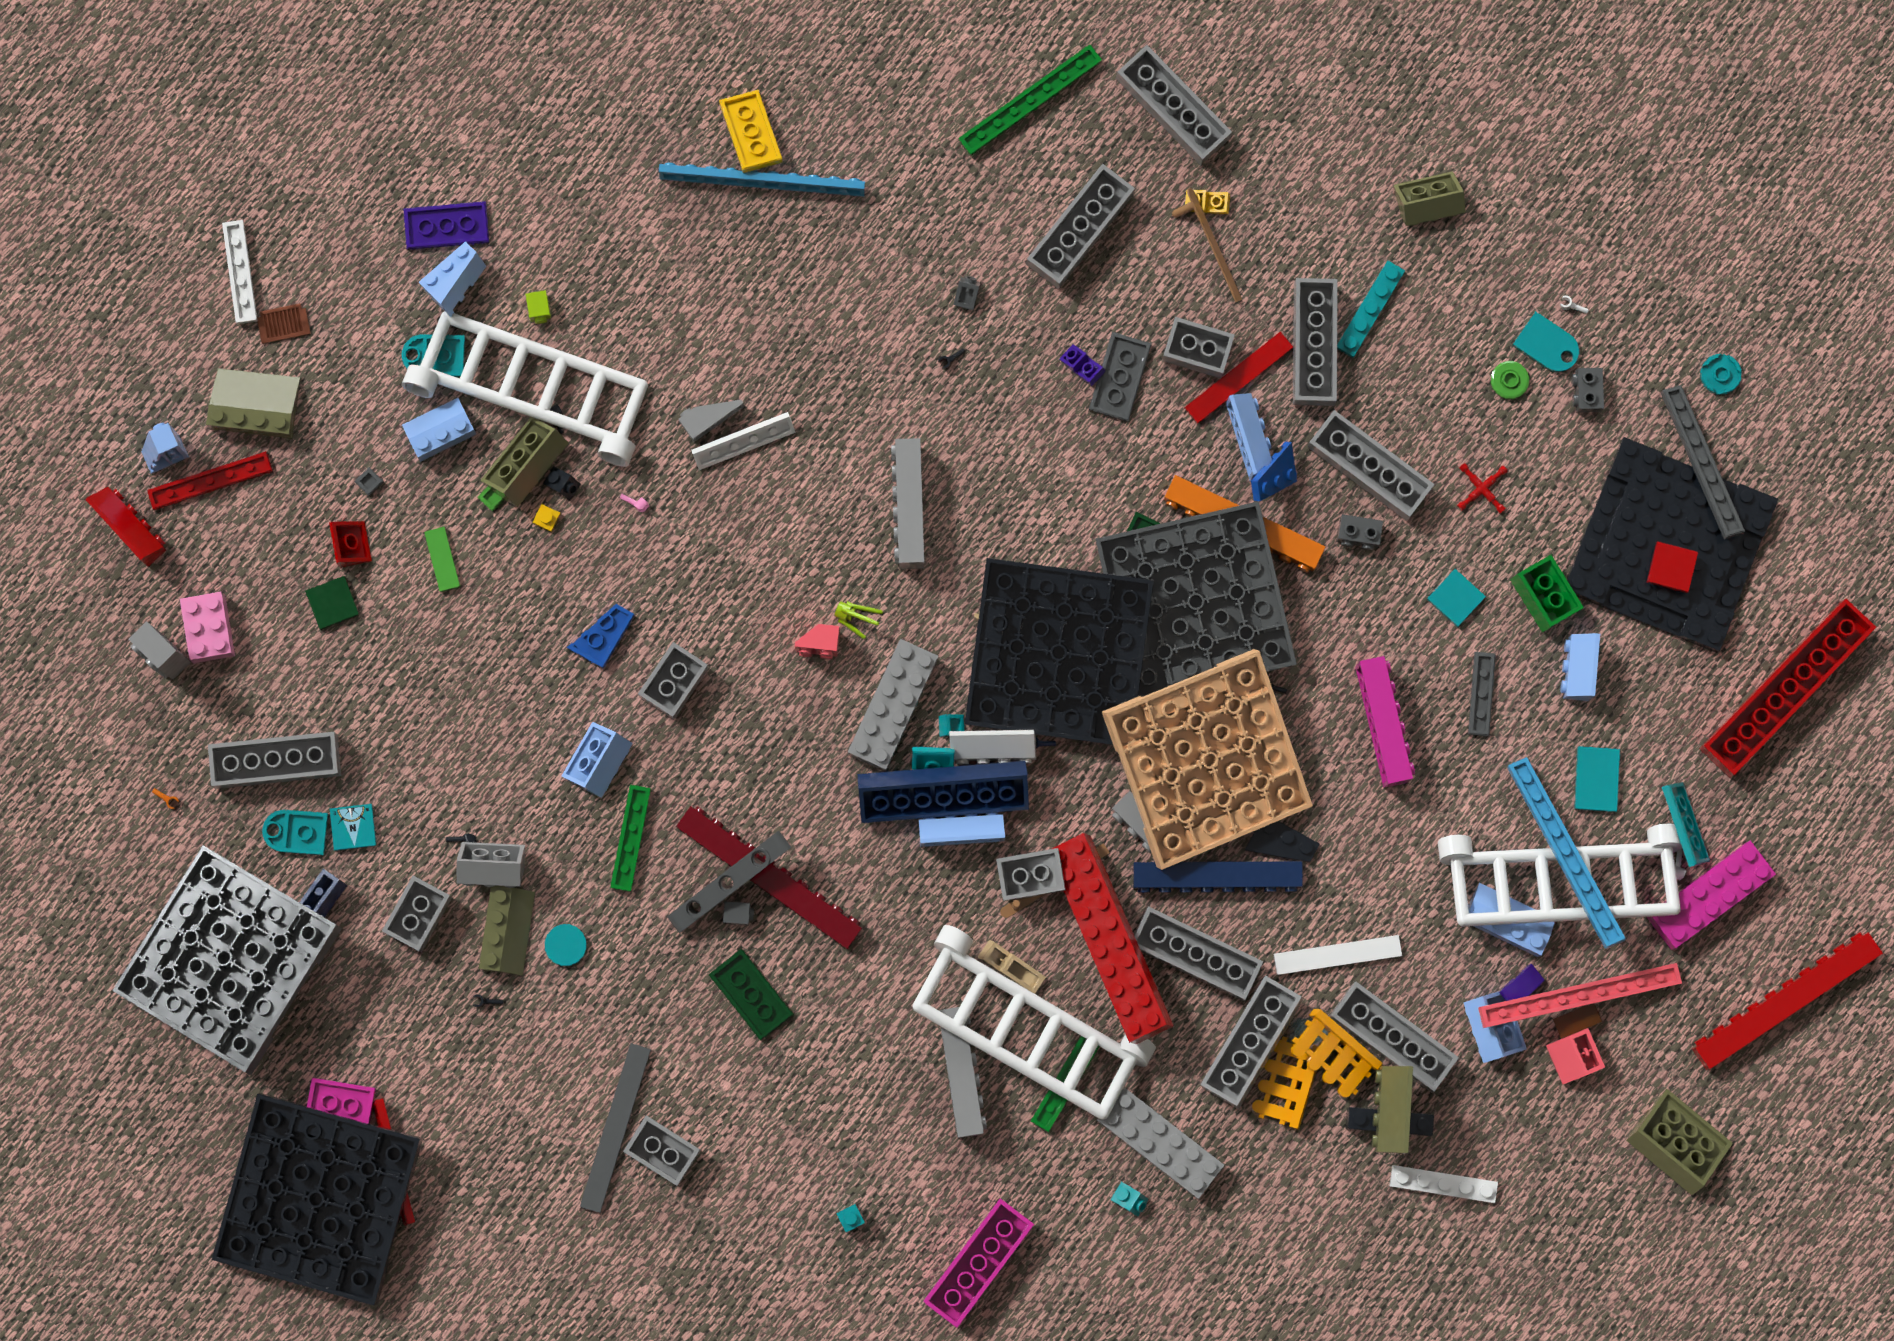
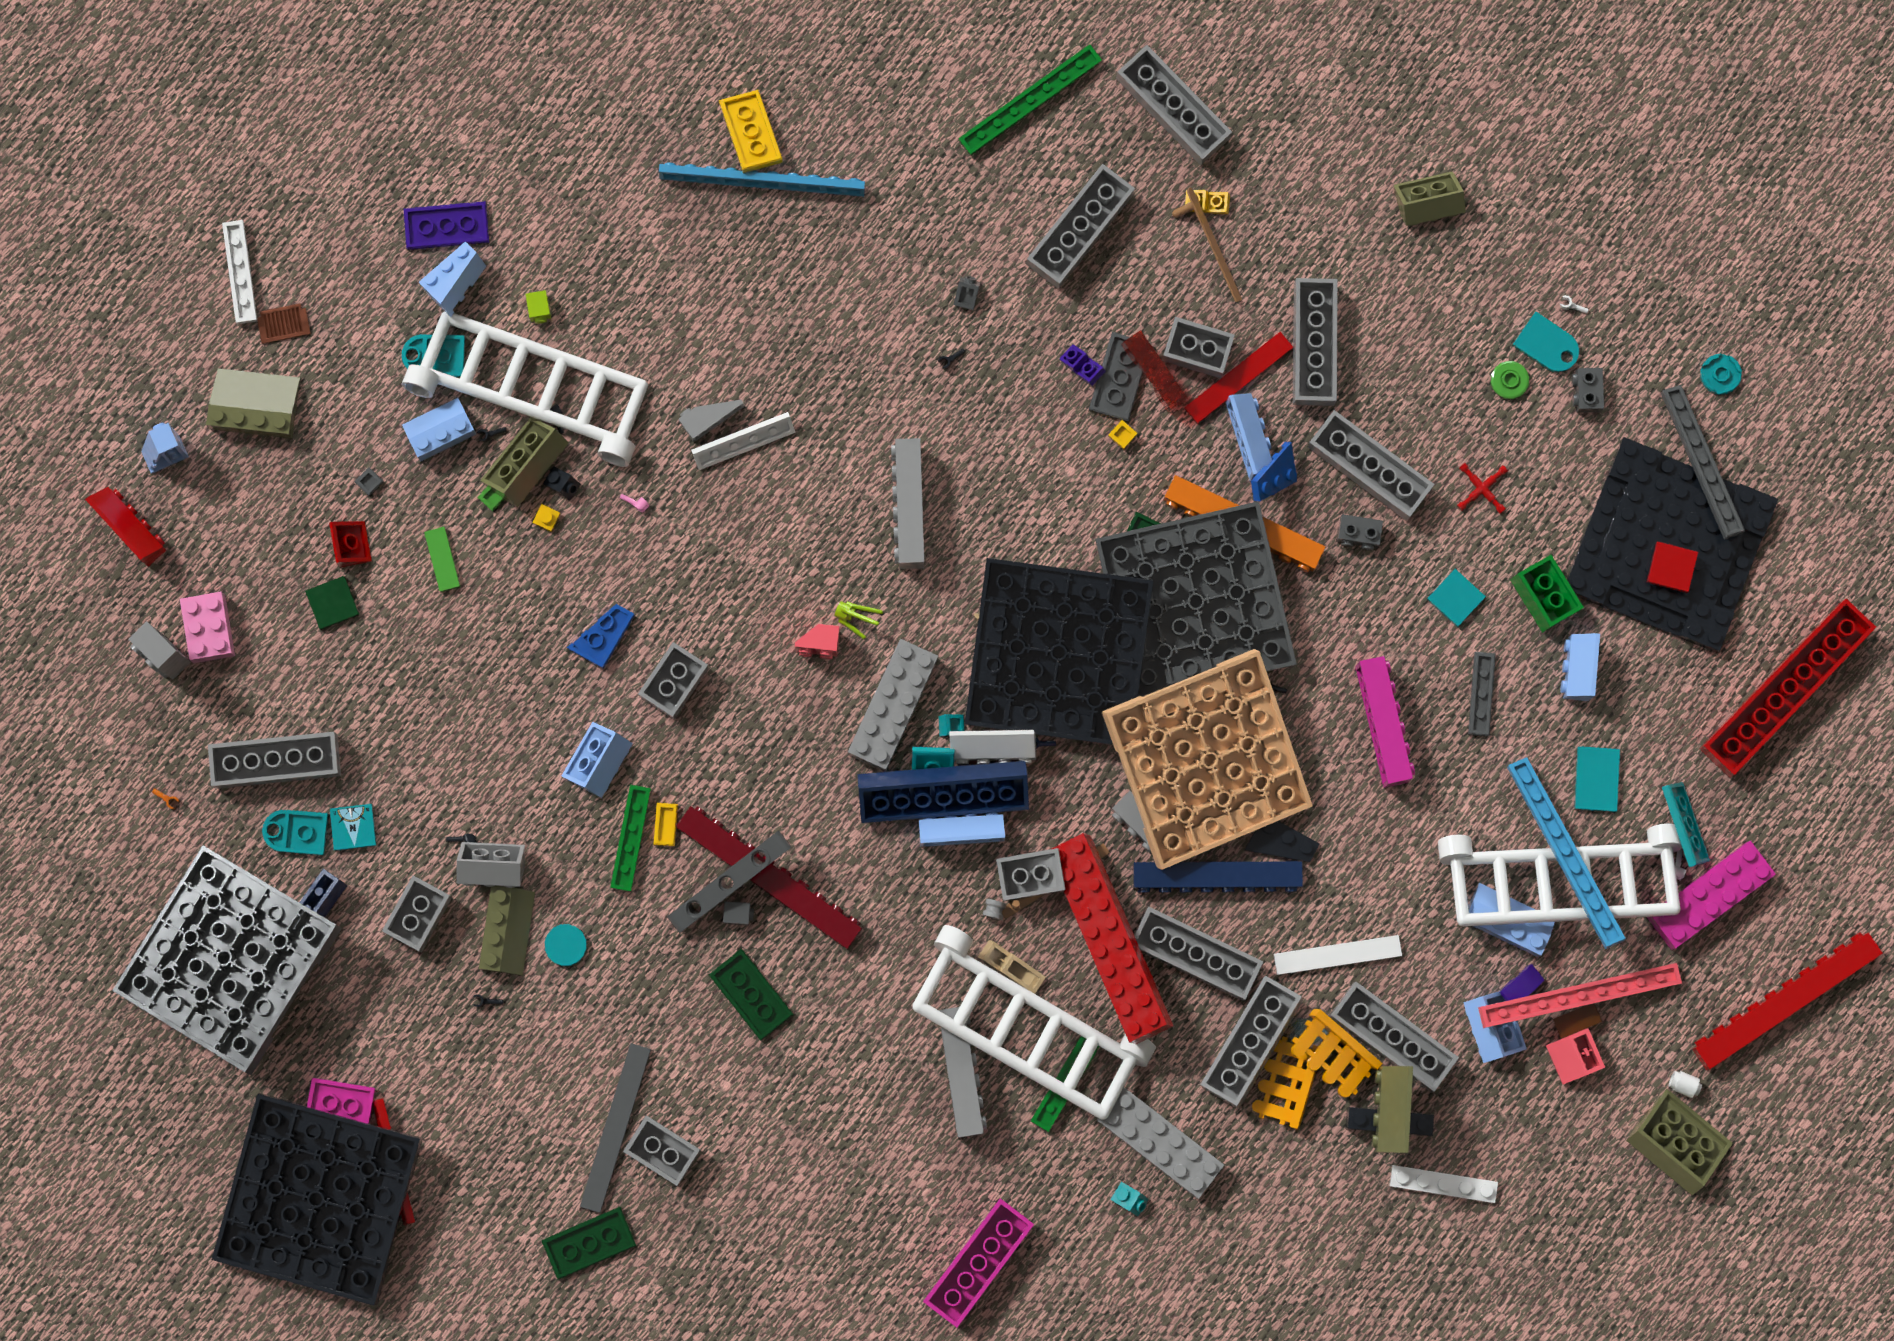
(210, 480): red tile -> none
(490, 433): none -> black hand
(588, 1243): none -> dark green tile
(665, 824): none -> yellow tile
(850, 1218): teal brick -> none
(994, 909): none -> light grey wheel
(1122, 434): none -> yellow plate
(1149, 362): none -> clear red arch
(1370, 309): teal plate -> none
(1685, 1084): none -> white brick

